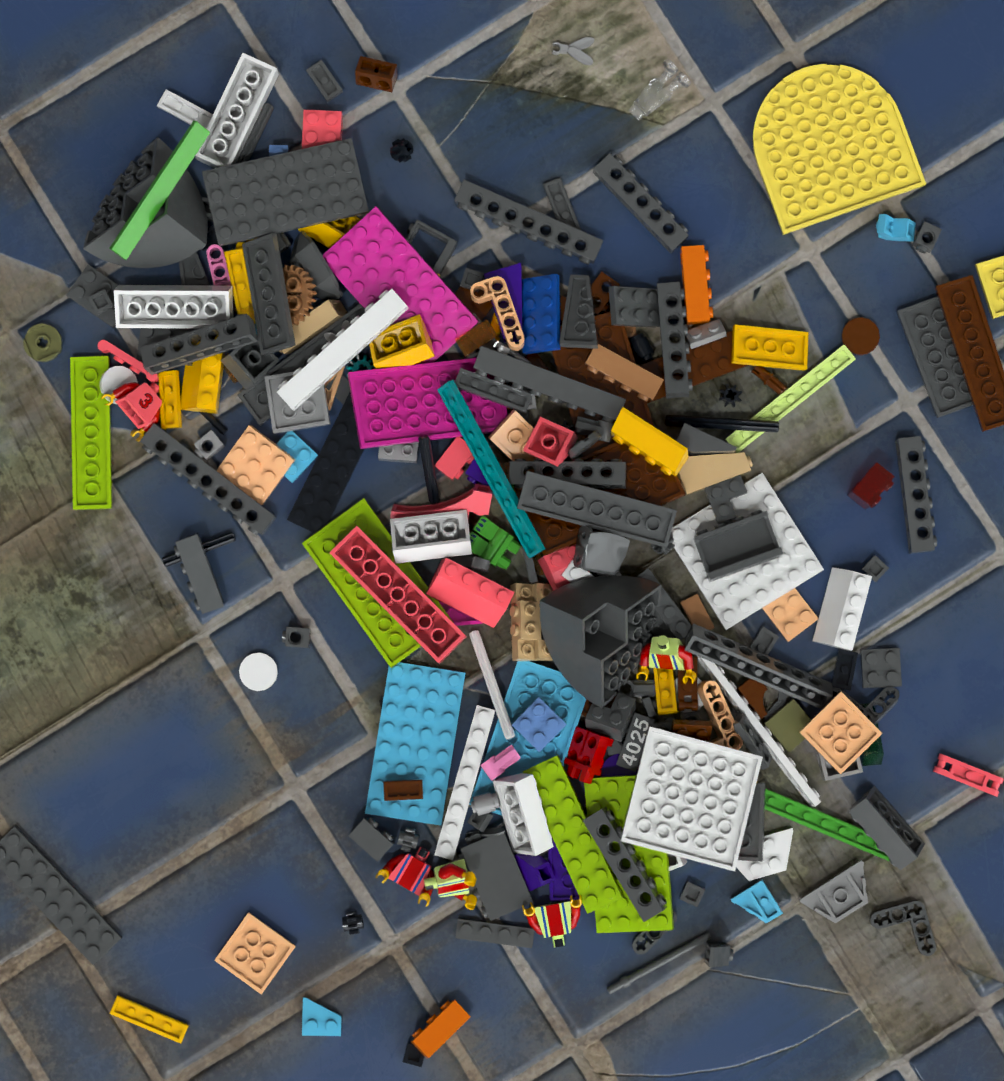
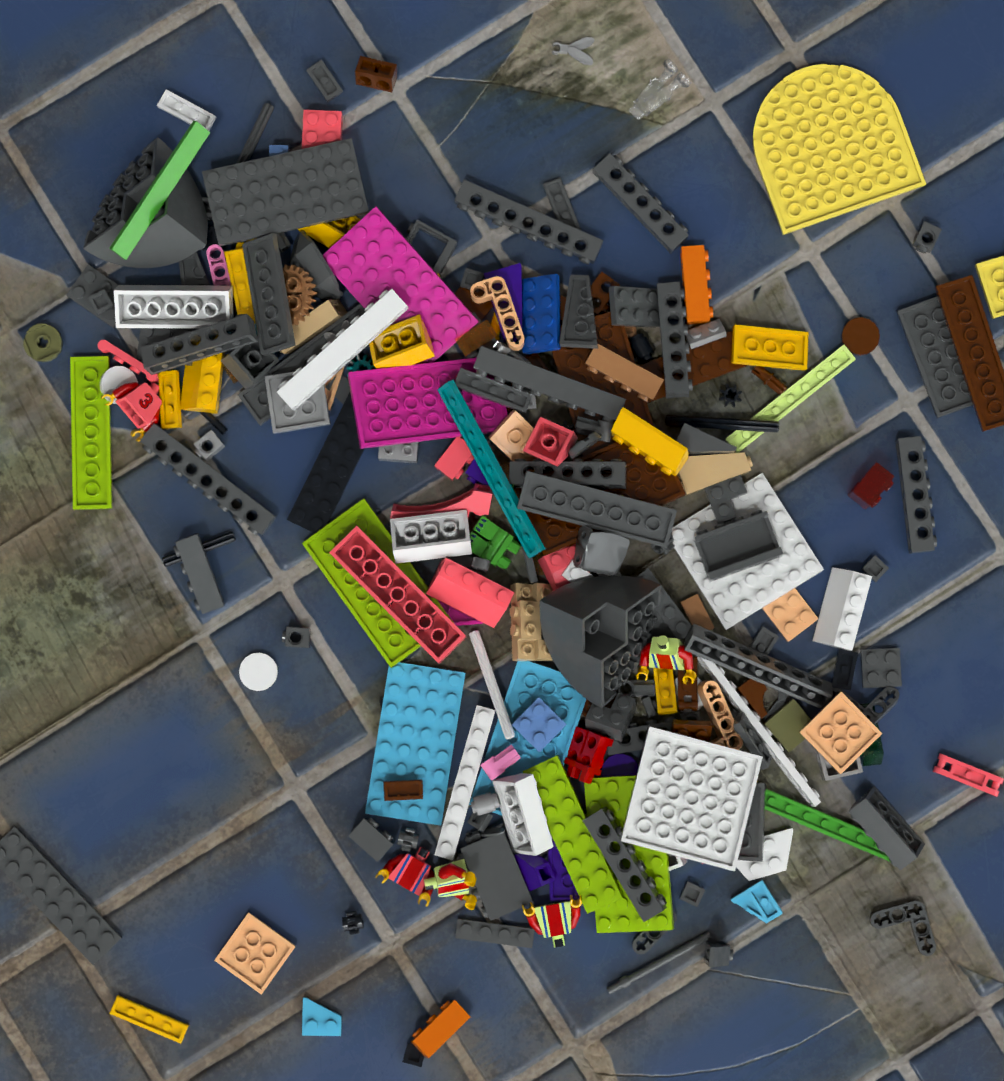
(237, 111): white brick -> none
(255, 465): light nougat plate -> none
(300, 451): medium azure plate -> none
(401, 150): black gear -> none
(429, 470): black axle -> none
(634, 742): dark grey sticker -> none
(840, 894): light grey wing -> none
(895, 228): medium azure brick -> none

